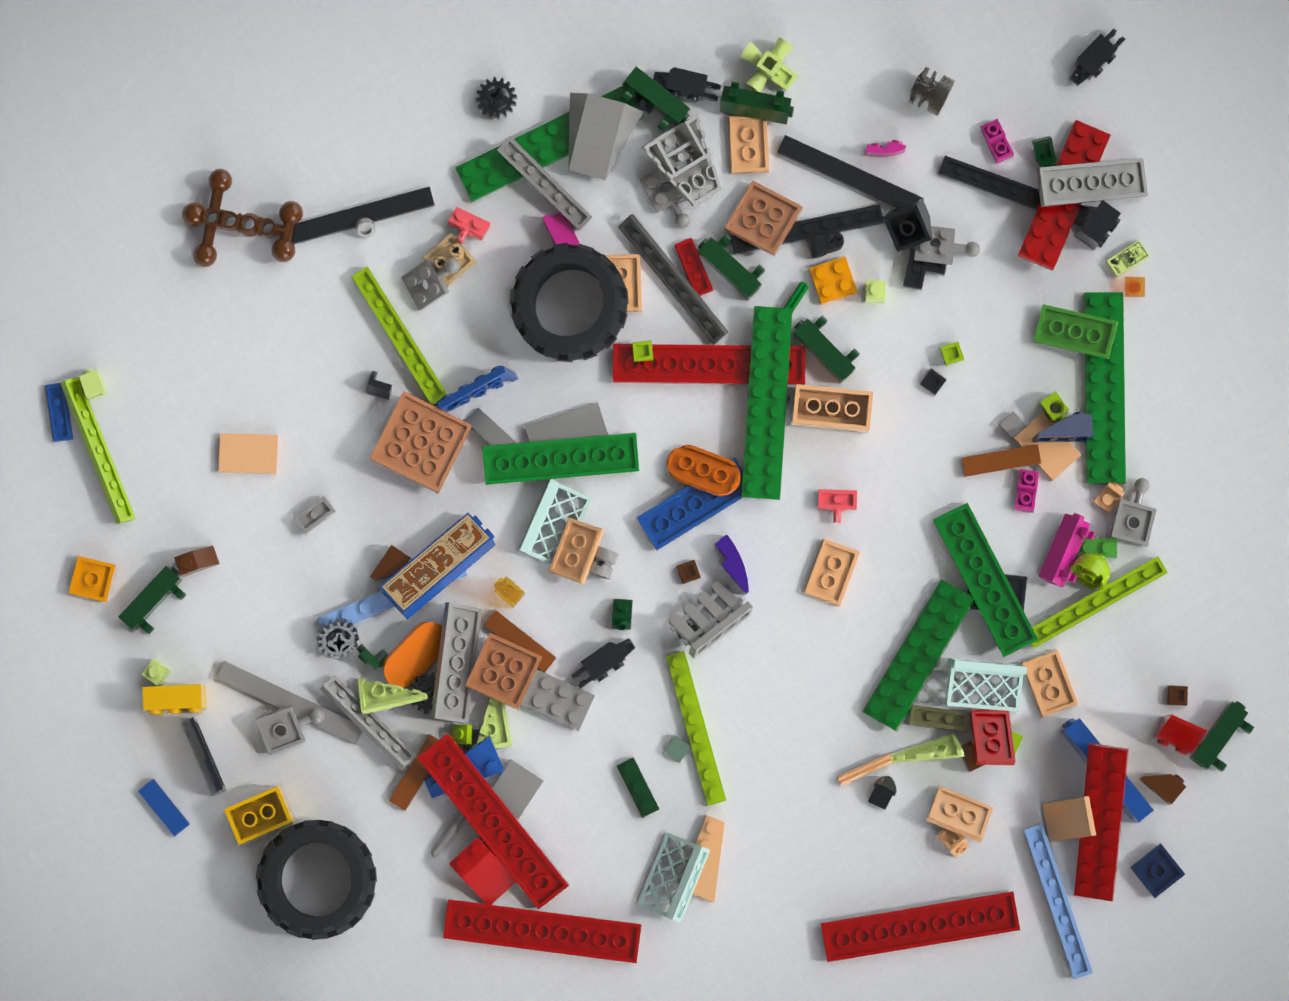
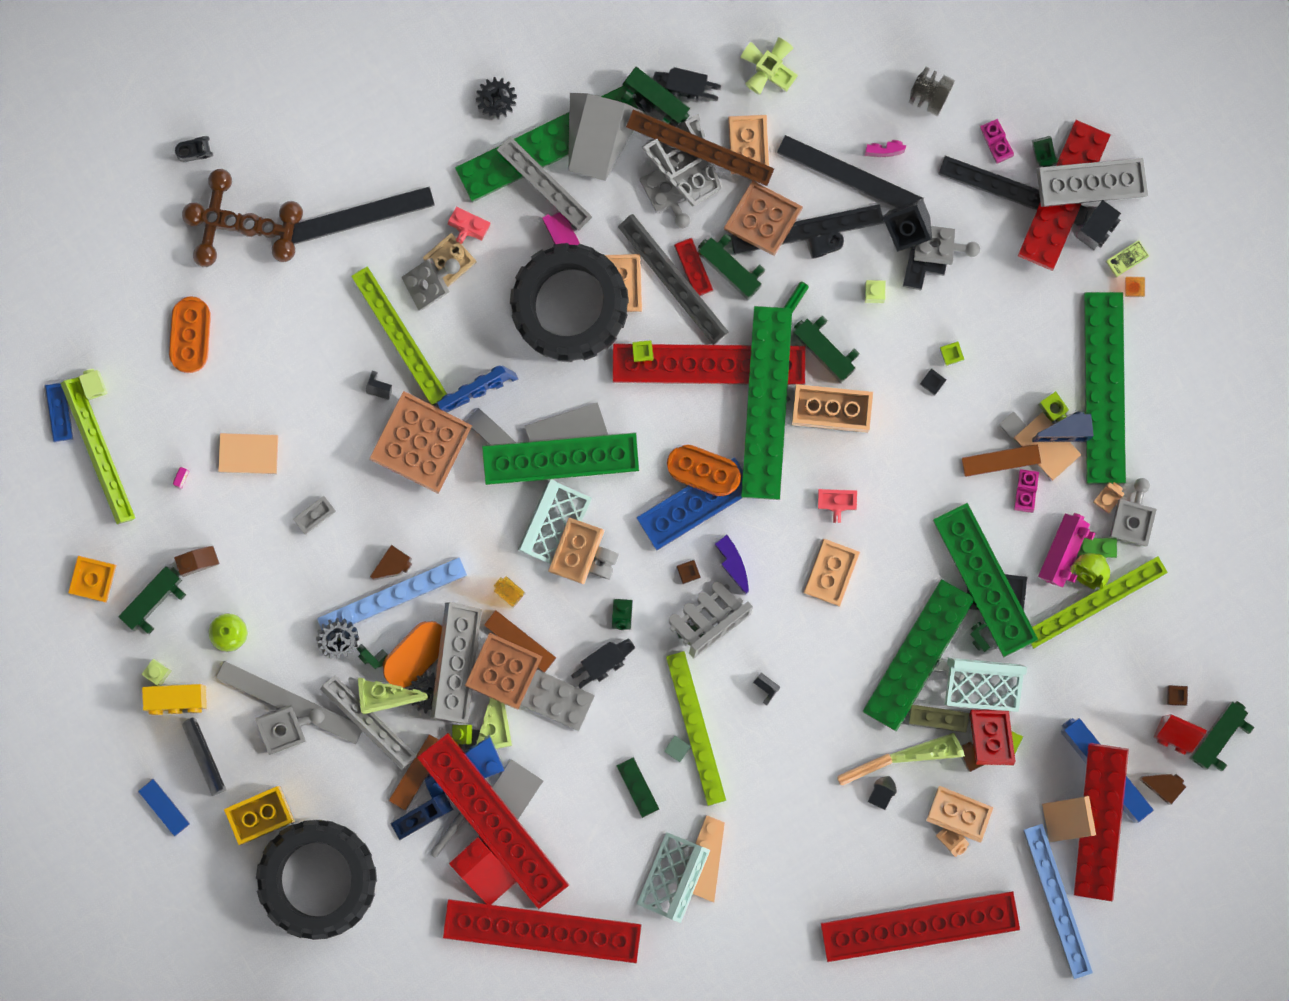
(180, 477): none -> dark pink tile
(190, 334): none -> orange tile
(195, 149): none -> black piece
(228, 632): none -> lime cylinder
(365, 227): light grey tile -> none
(422, 816): none -> dark blue slope
(438, 565): brick -> none
(700, 147): none -> reddish brown plate
(756, 104): dark green brick -> none
(768, 686): none -> black tile
(833, 280): light orange plate -> none
(979, 641): none -> dark green bracket
(1049, 683): light nougat tile -> none
(1075, 331): bright green plate -> none
(1094, 58): black hinge -> none
(1157, 870): dark blue plate -> none

